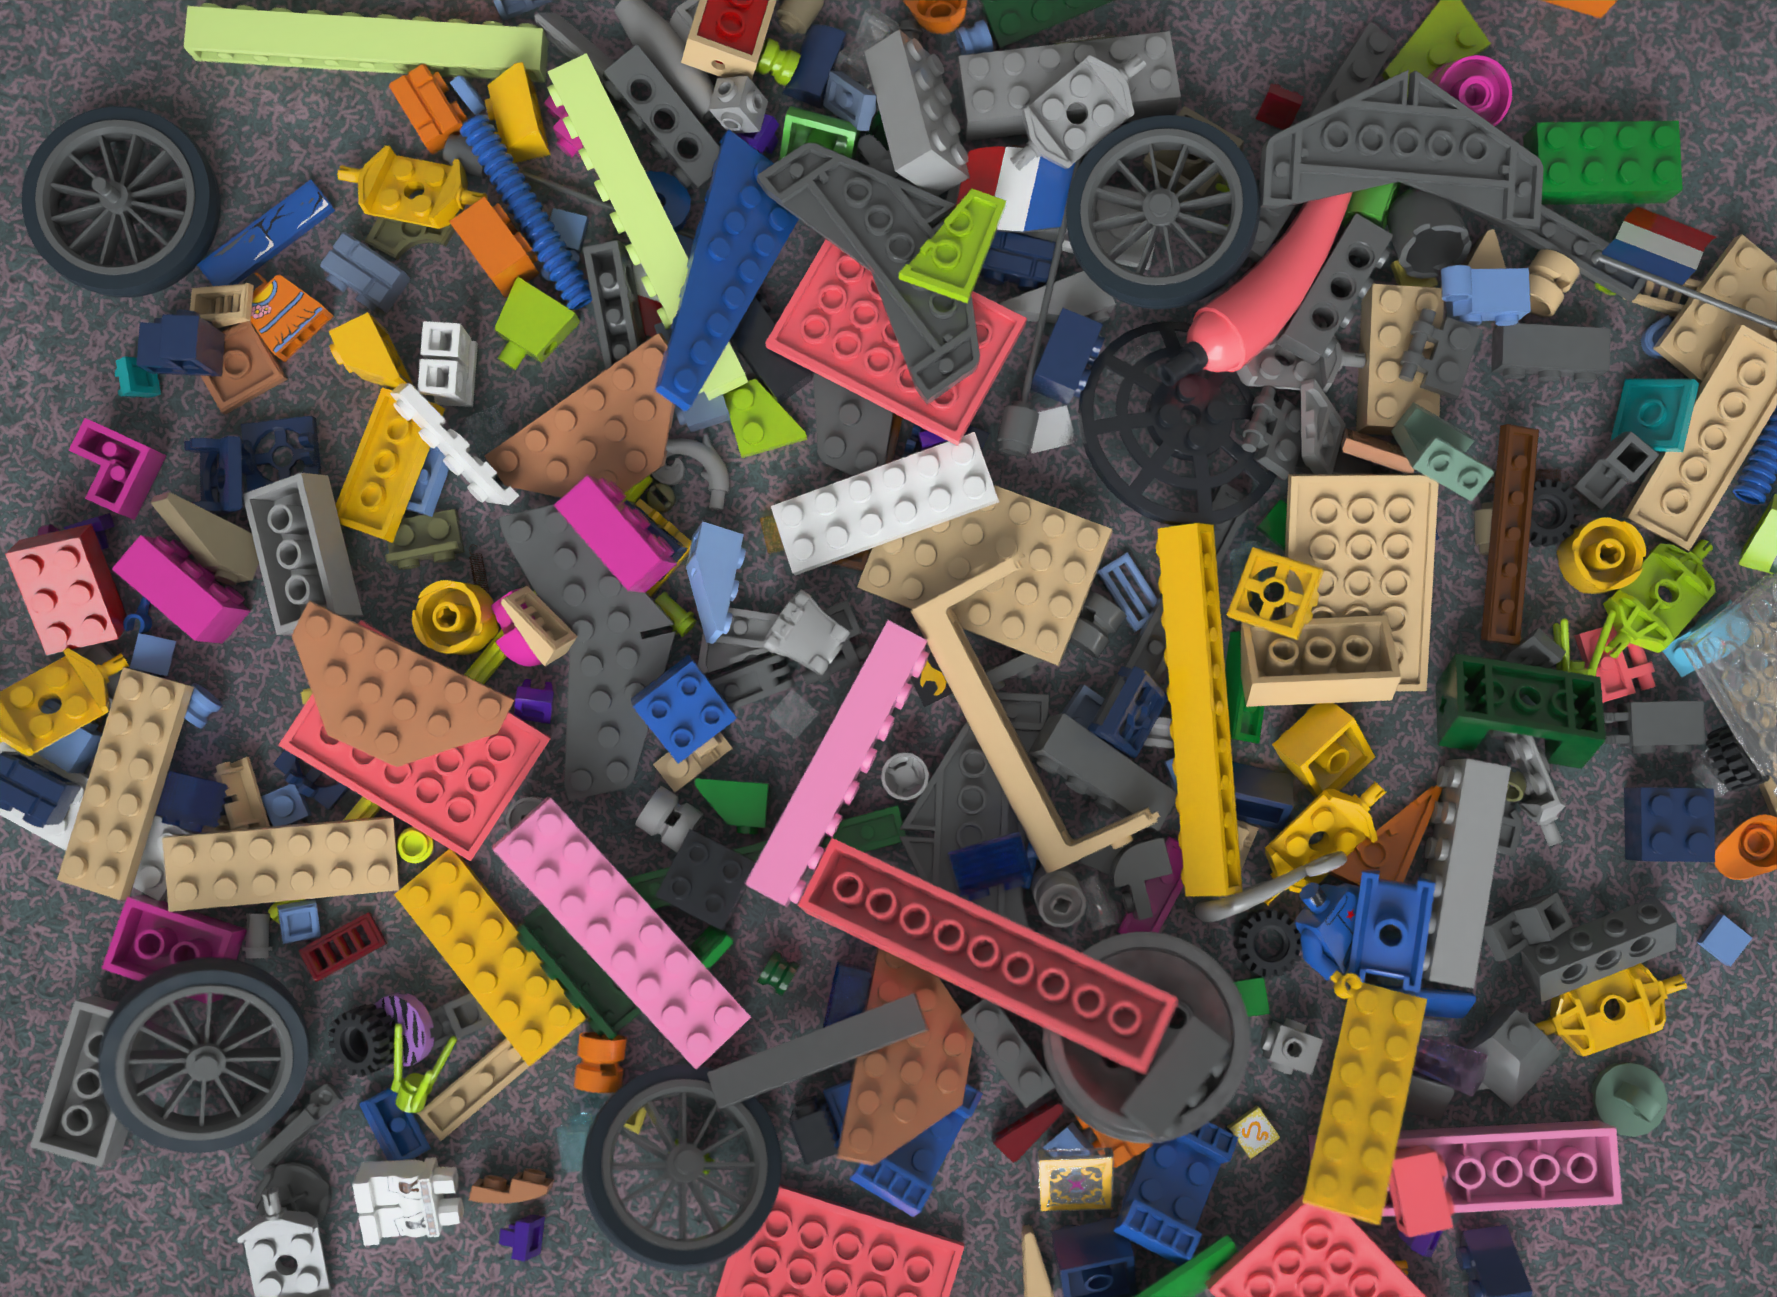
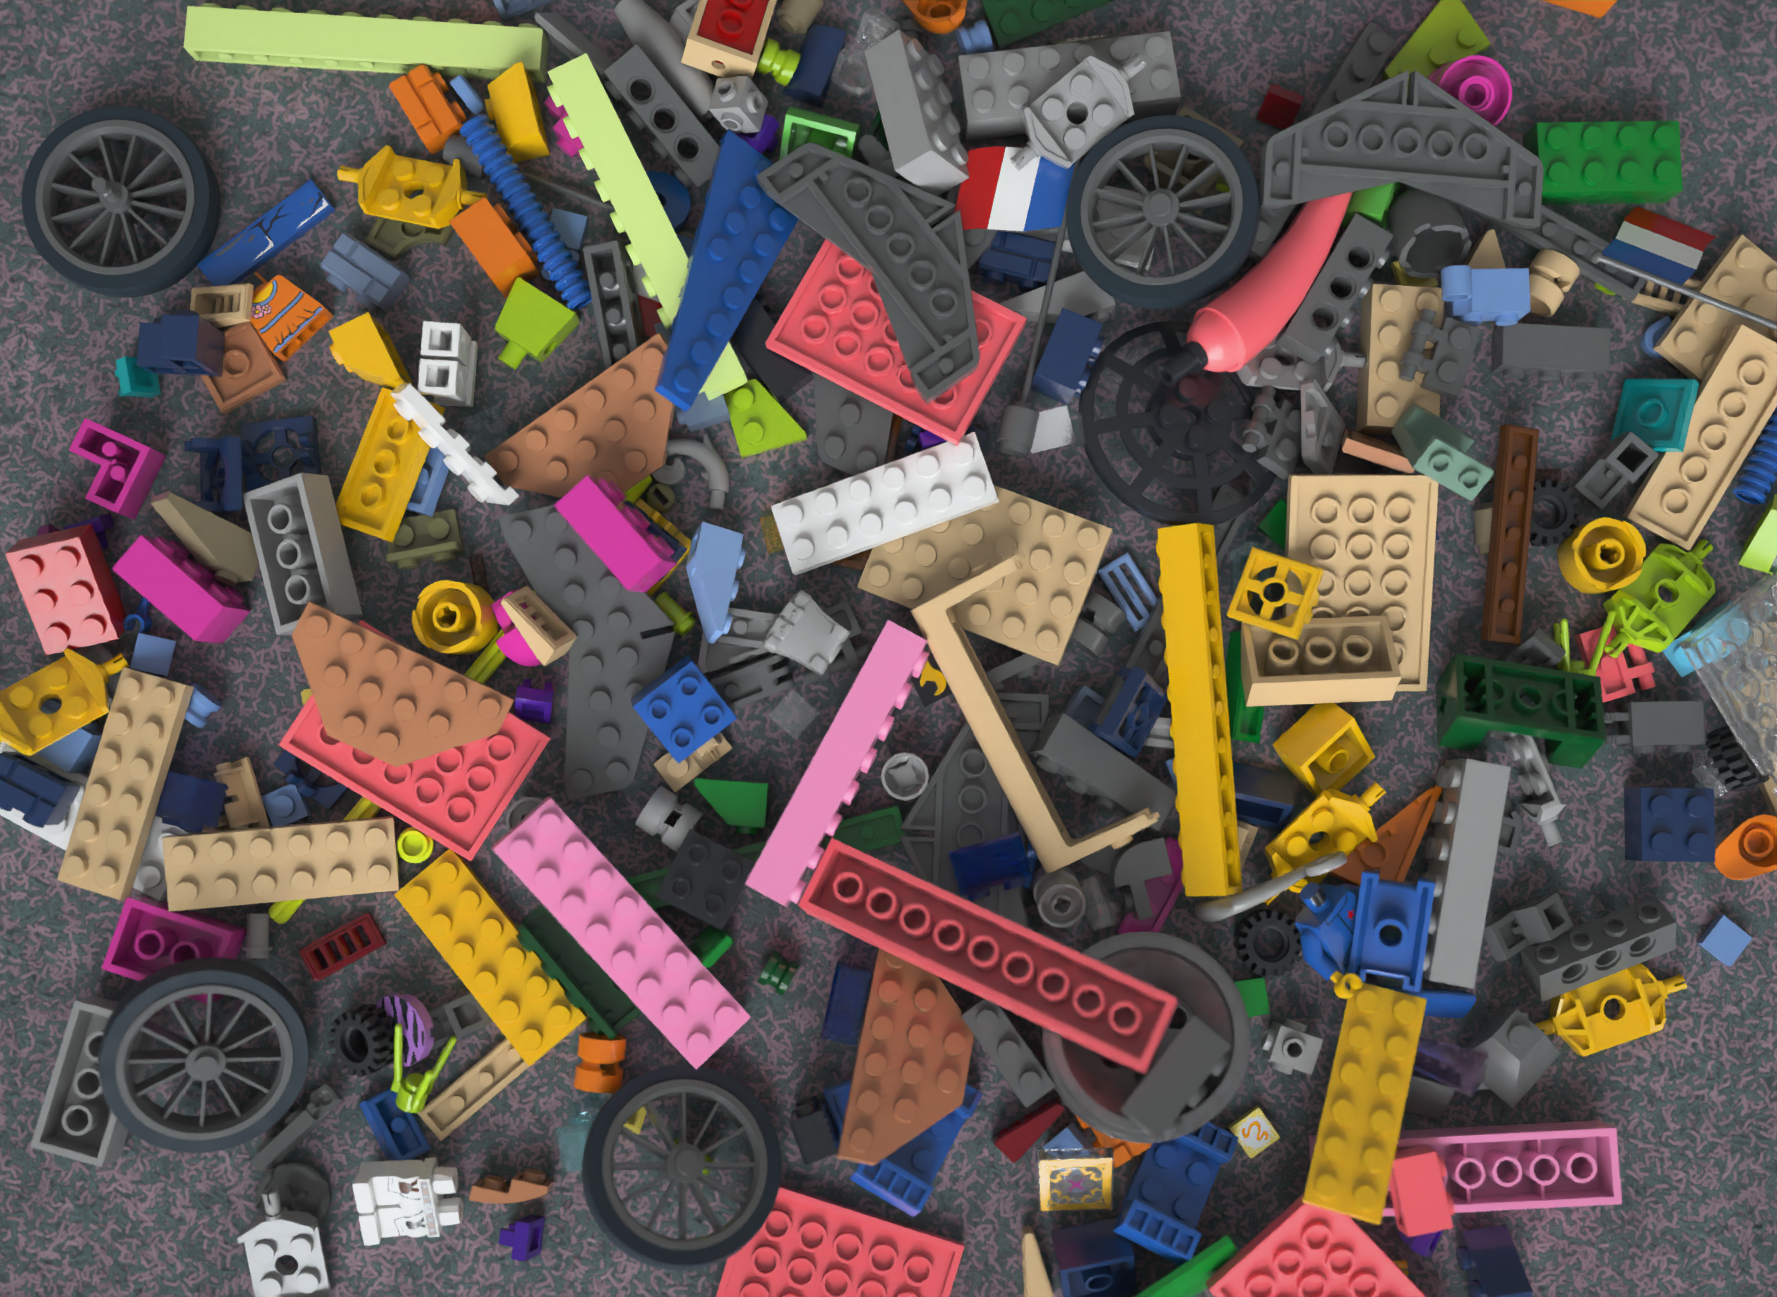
(299, 921): medium blue tile -> none
(817, 1051): dark grey tile -> none
(850, 100): sand blue plate -> none
(957, 251): lime wing -> none
(1434, 1027): clear tile -> none
(1520, 784): olive hinge -> none
(1629, 1098): sand green tile -> none

